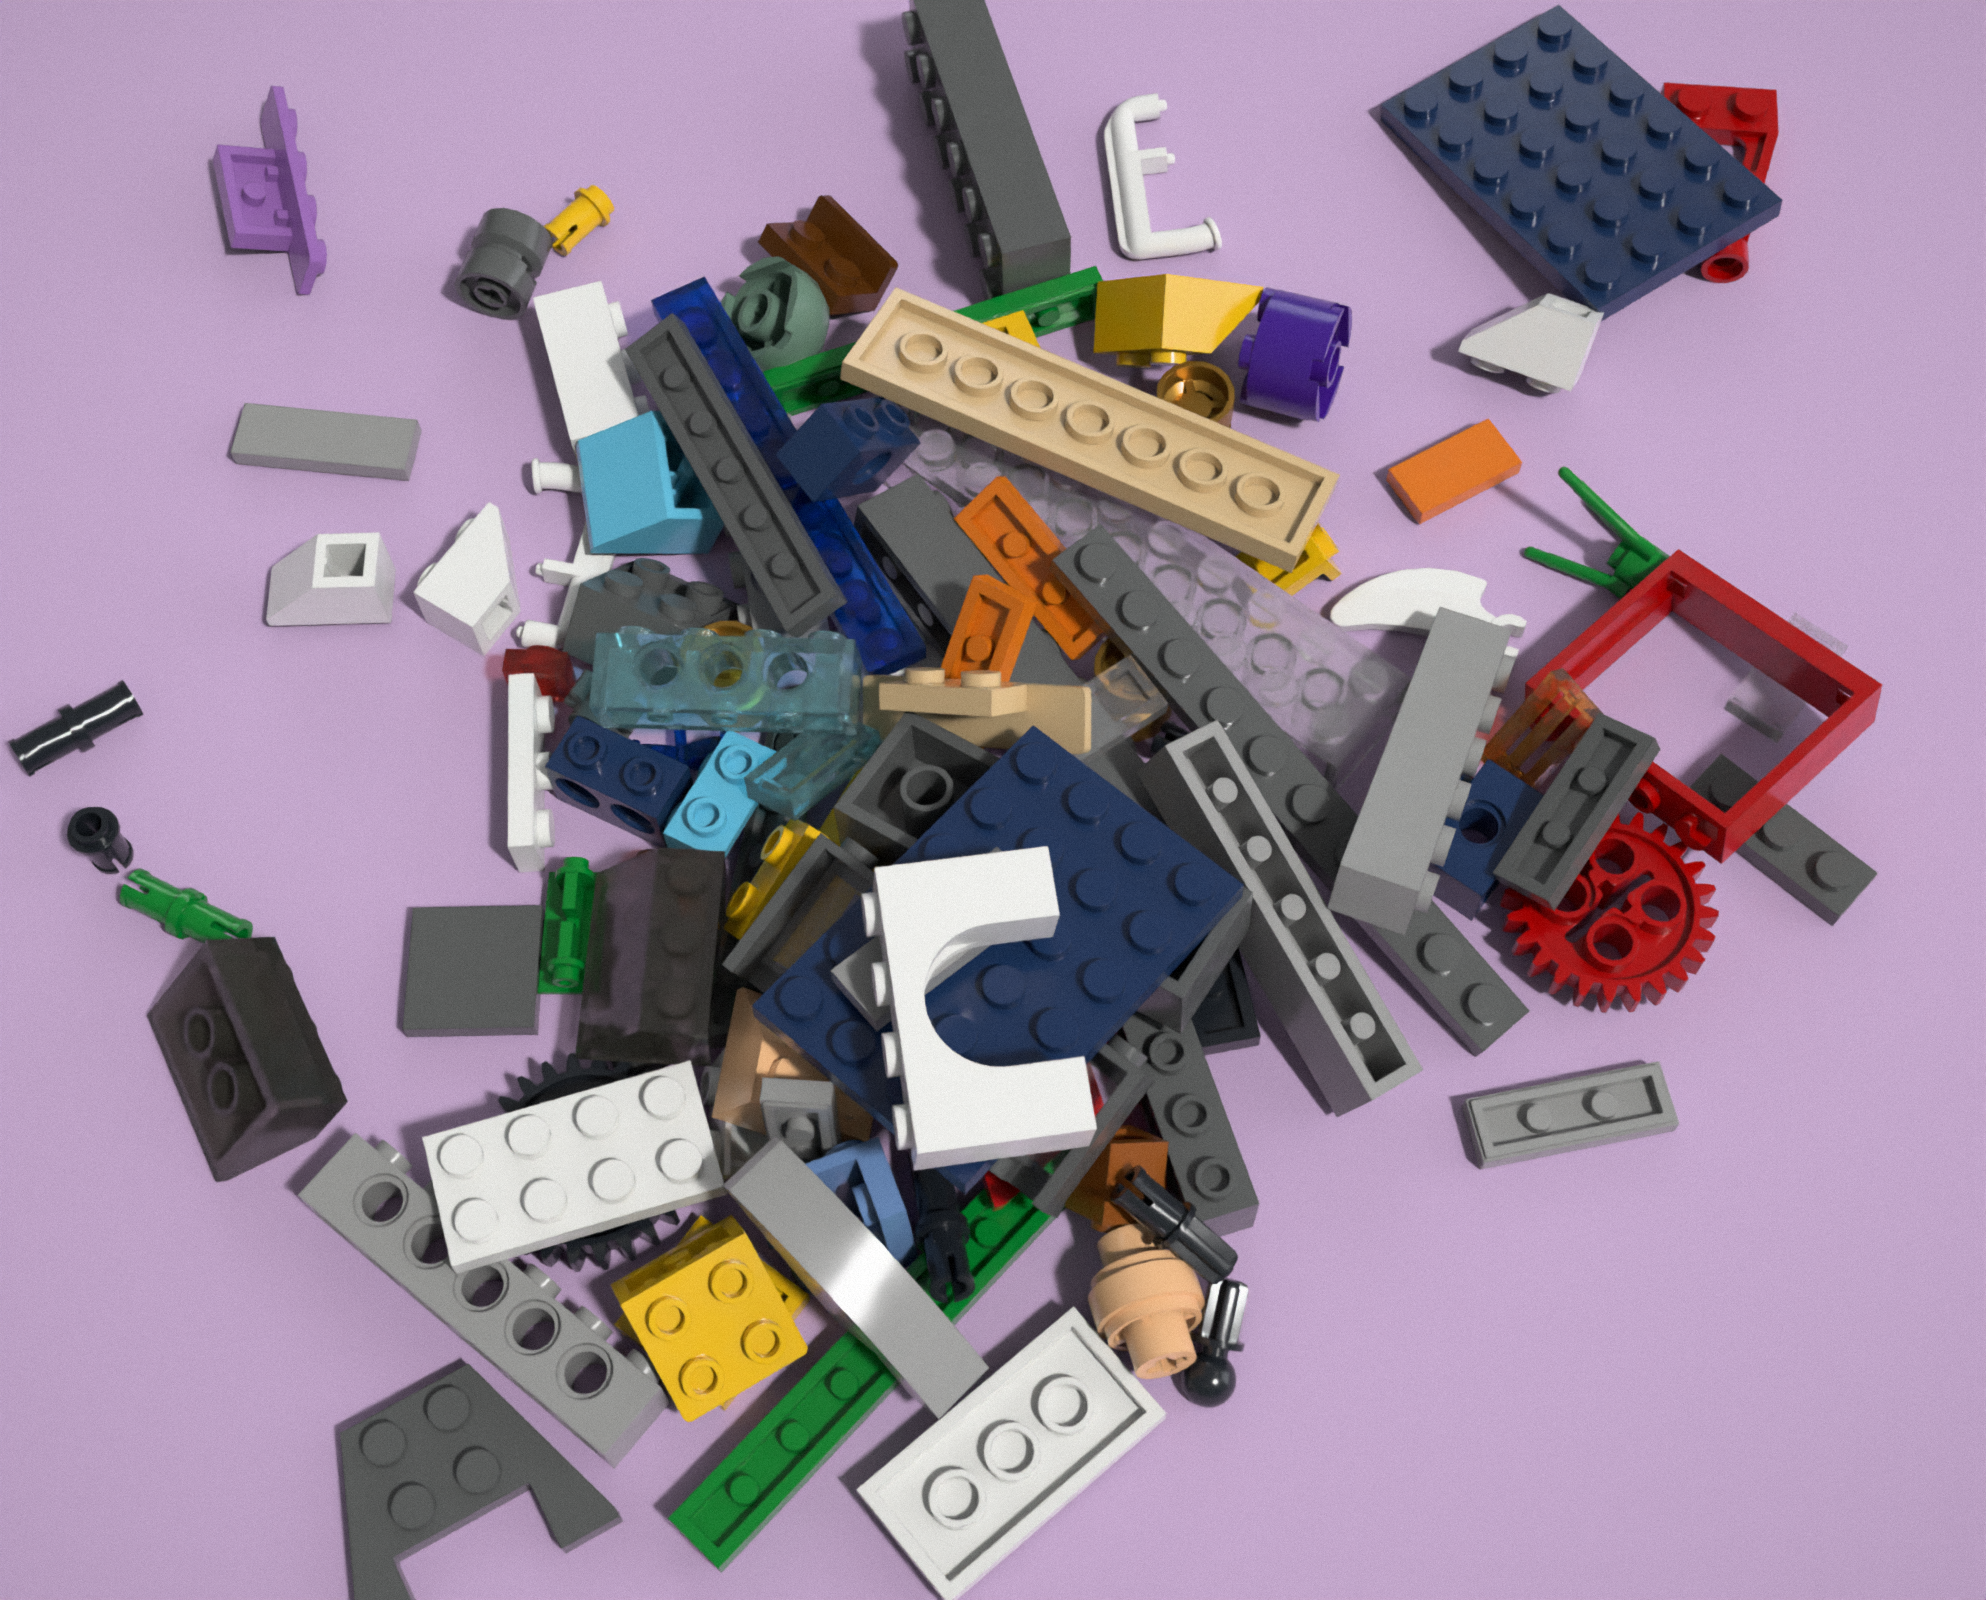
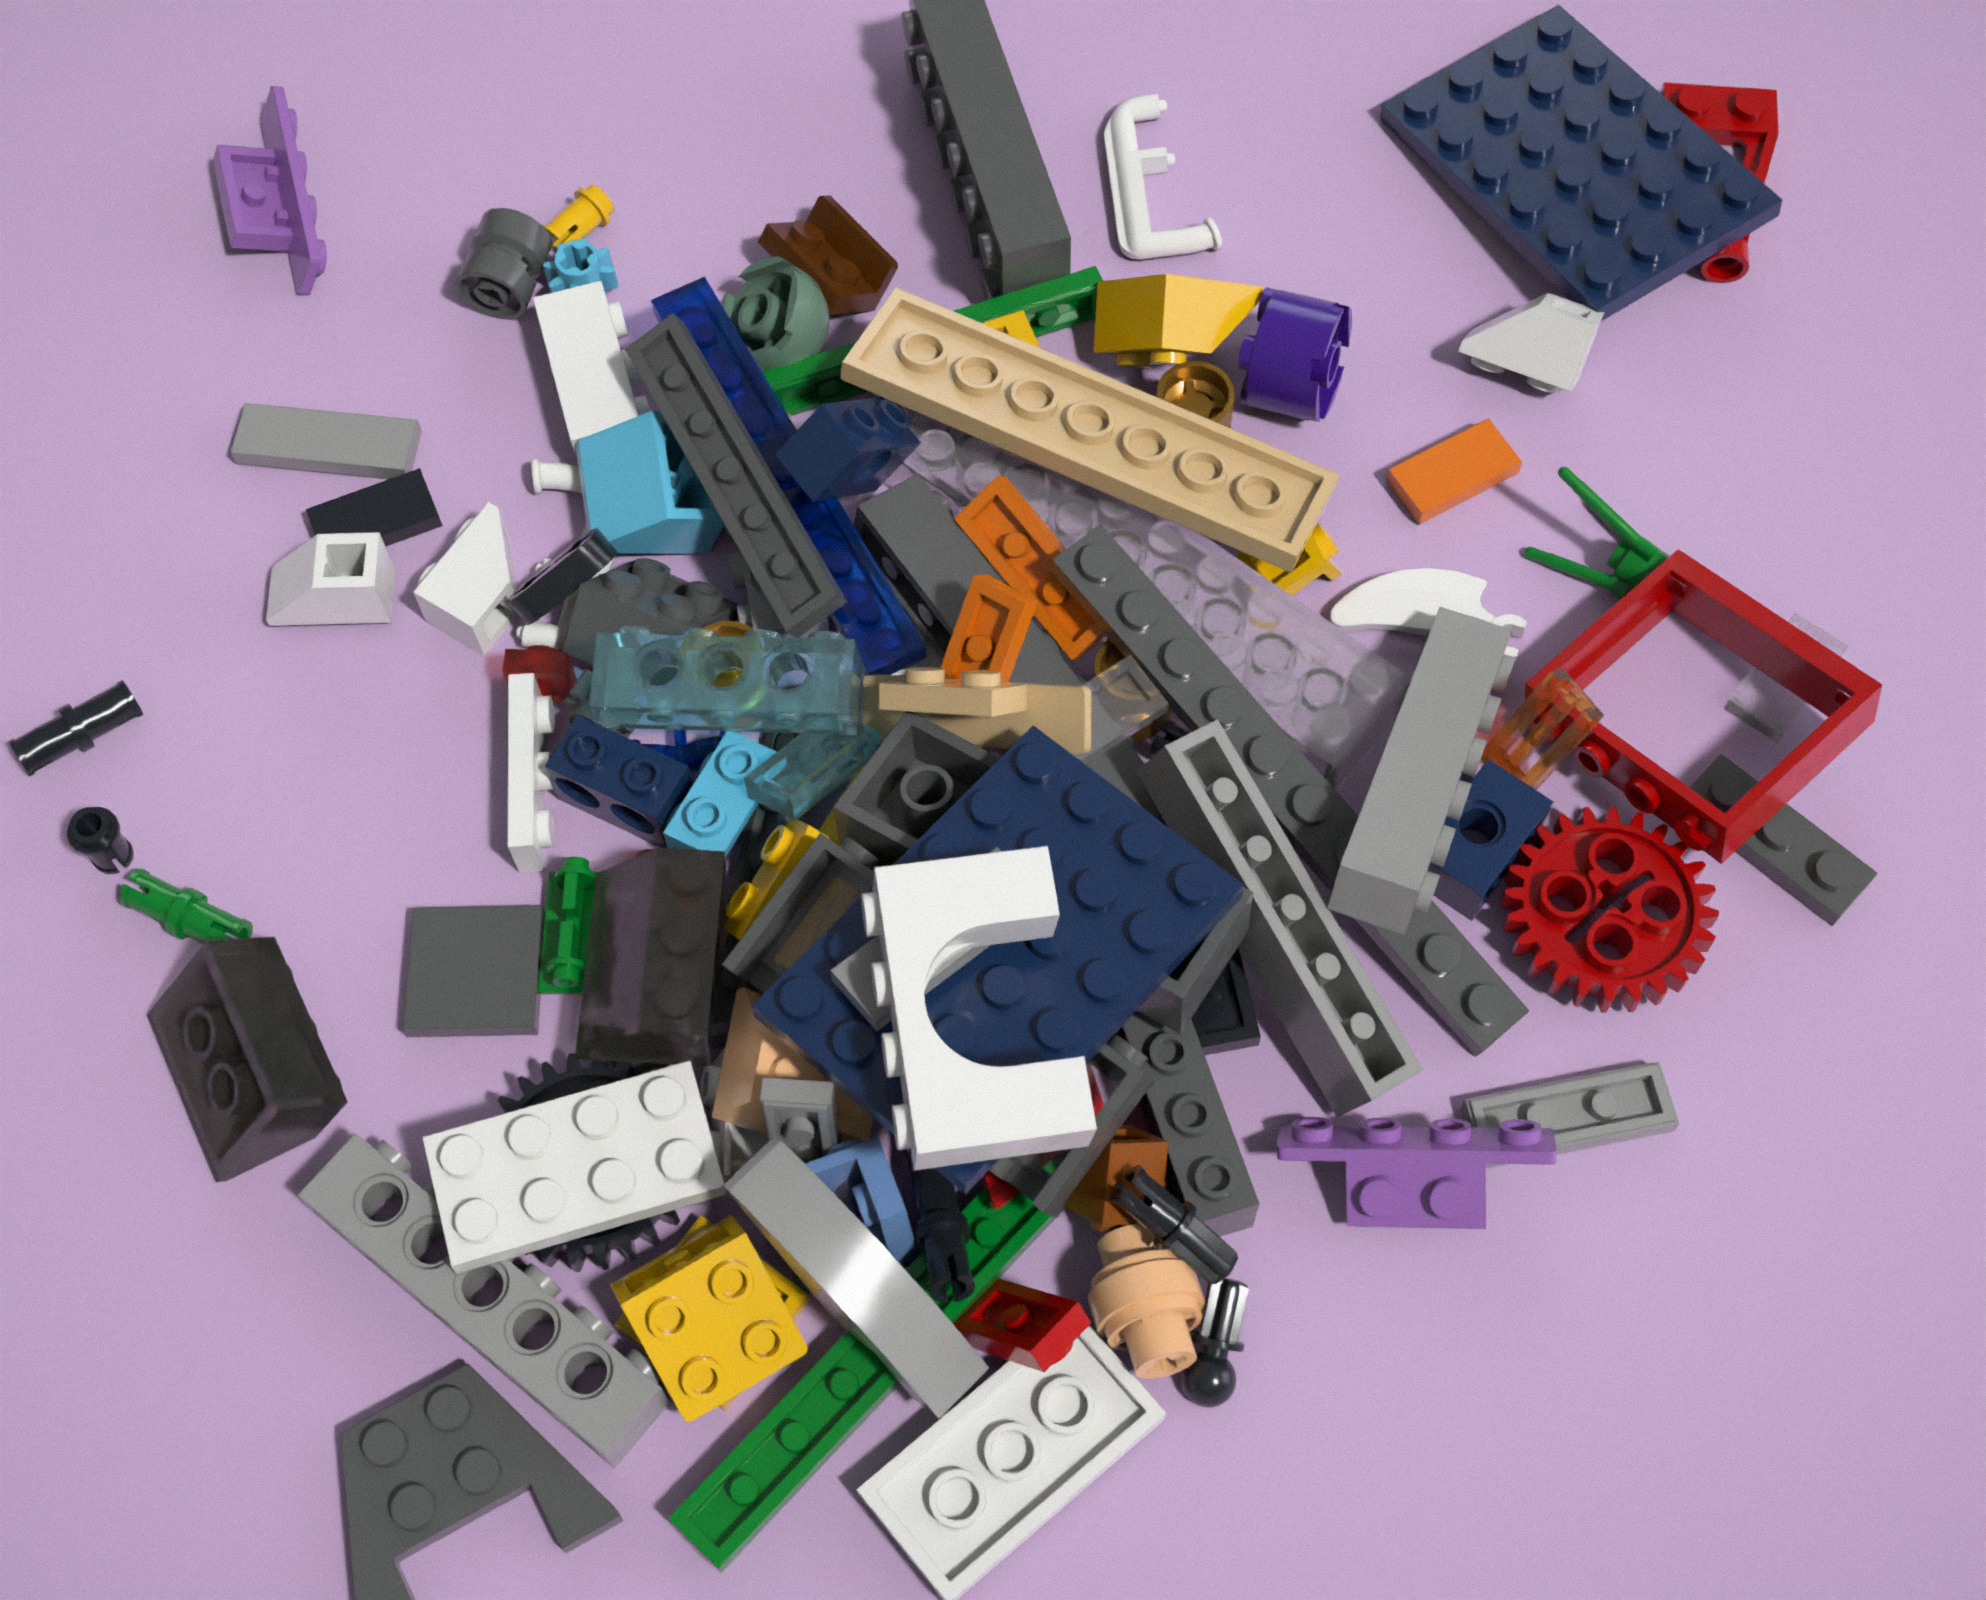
(393, 507): none -> black tile
(562, 576): none -> black beam
(578, 265): none -> medium azure gear
(1023, 1324): none -> red plate
(1416, 1172): none -> medium lavender bracket
(1576, 811): dark grey plate -> none

